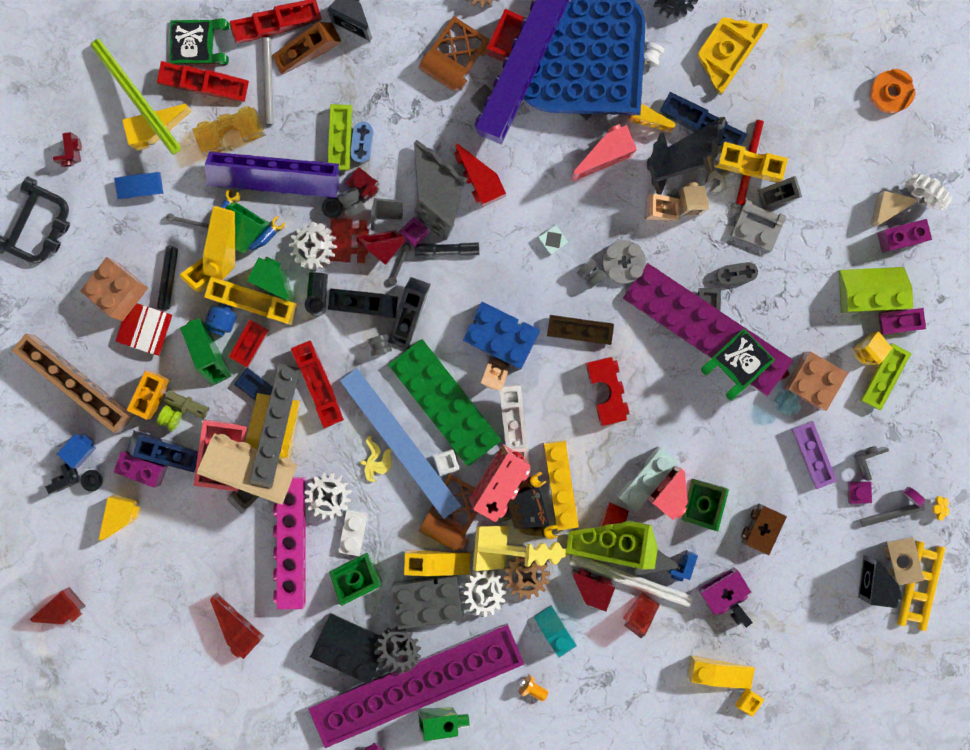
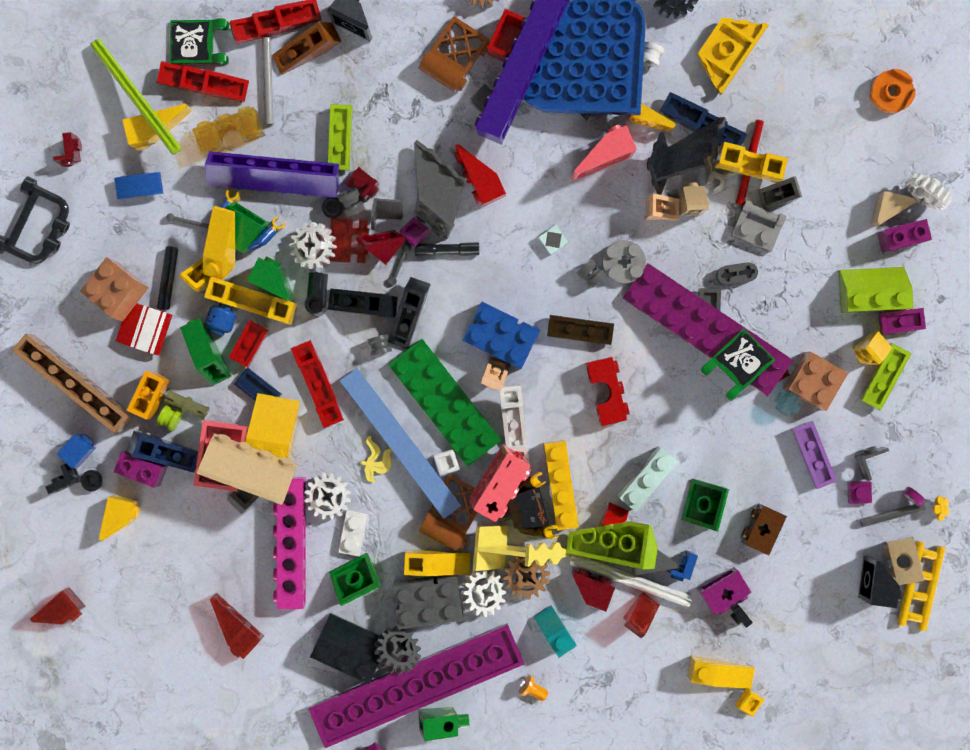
(274, 426): dark grey plate -> none
(367, 143): medium blue beam -> none
(671, 494): coral slope -> none

